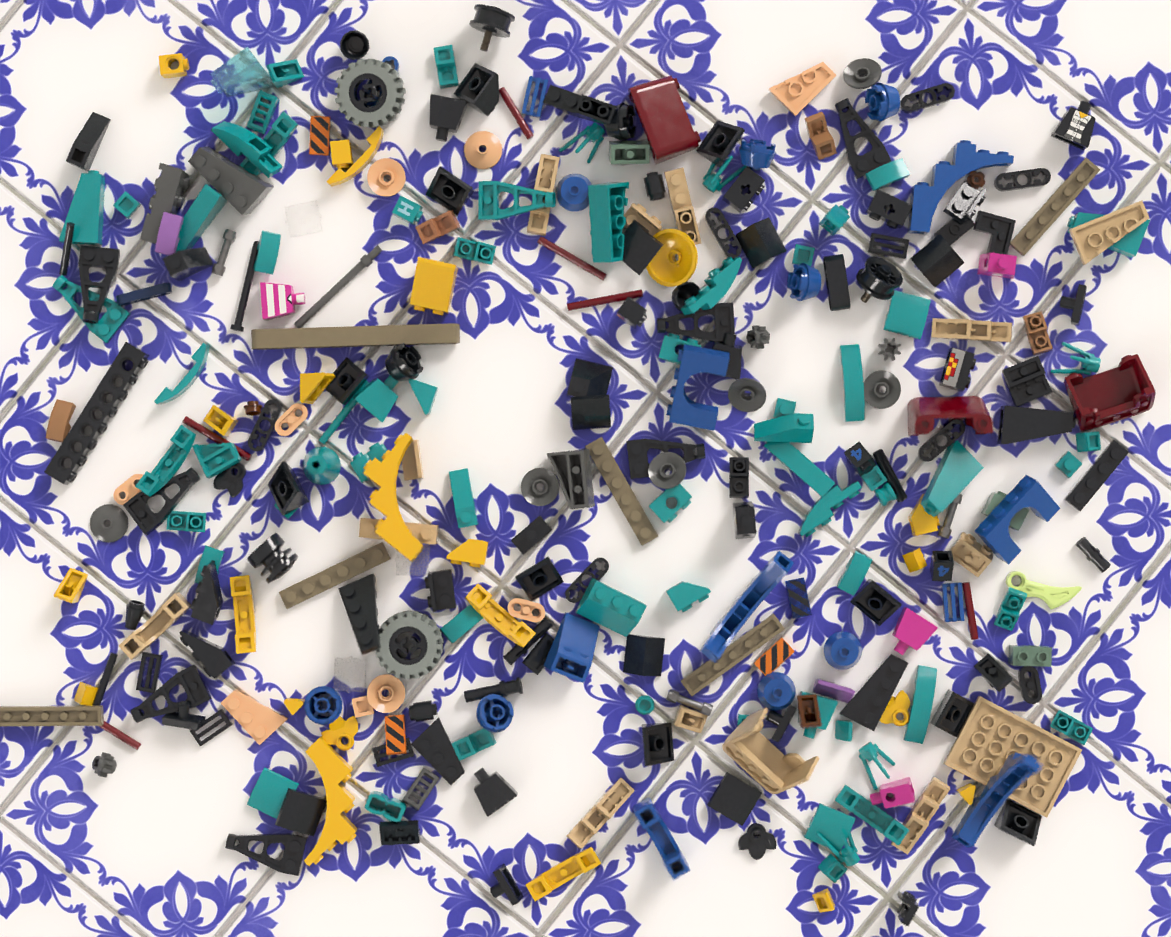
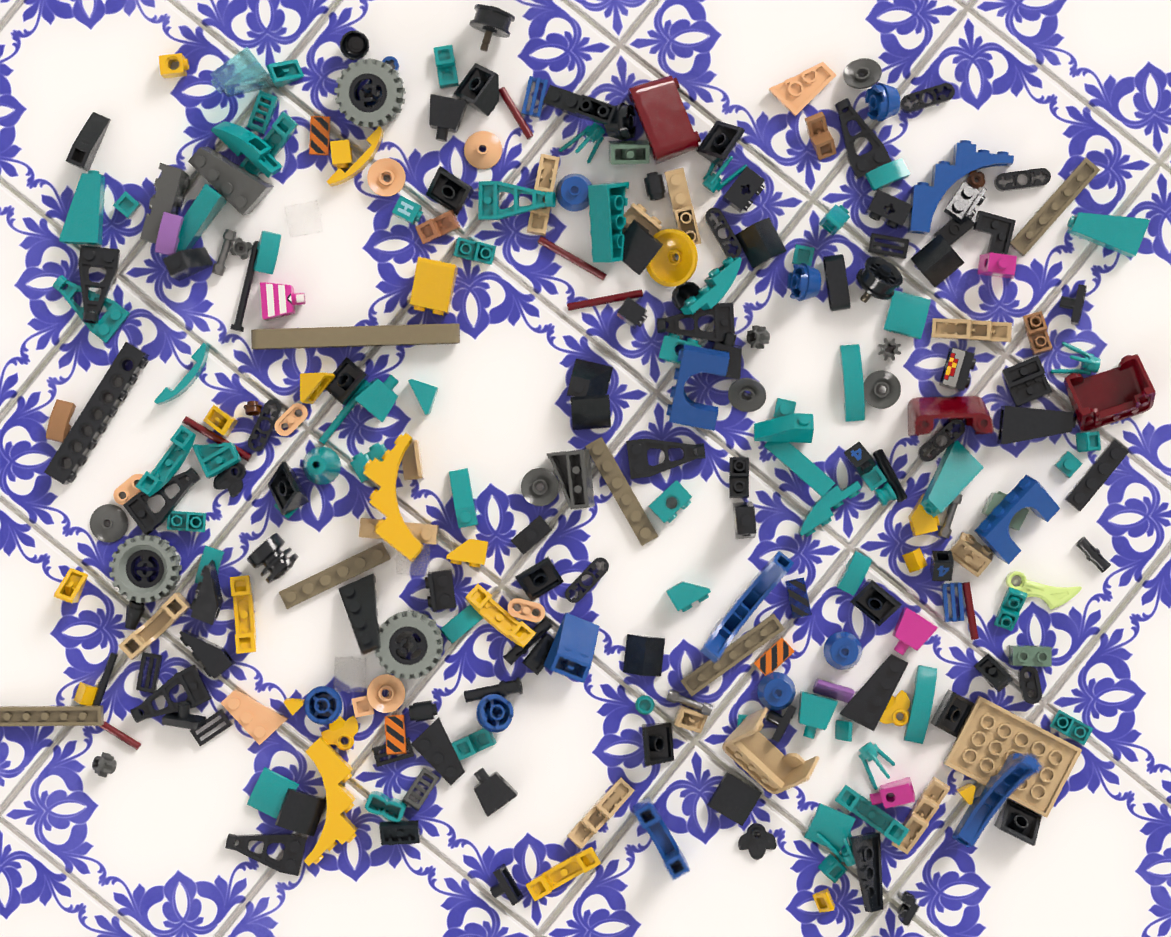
(67, 248): black bar -> none
(144, 294): dark blue beam -> none
(145, 589): none -> light grey wheel
(236, 248): none -> dark grey plate
(366, 261): dark grey bar -> none
(403, 363): black cone -> none
(610, 608): teal slope -> none
(663, 463): dark grey dish -> none
(756, 154): blue cone -> none
(808, 711): reddish brown slope -> none
(869, 869): none -> black wing
(1076, 126): torso -> none
(1101, 233): tan wing -> none

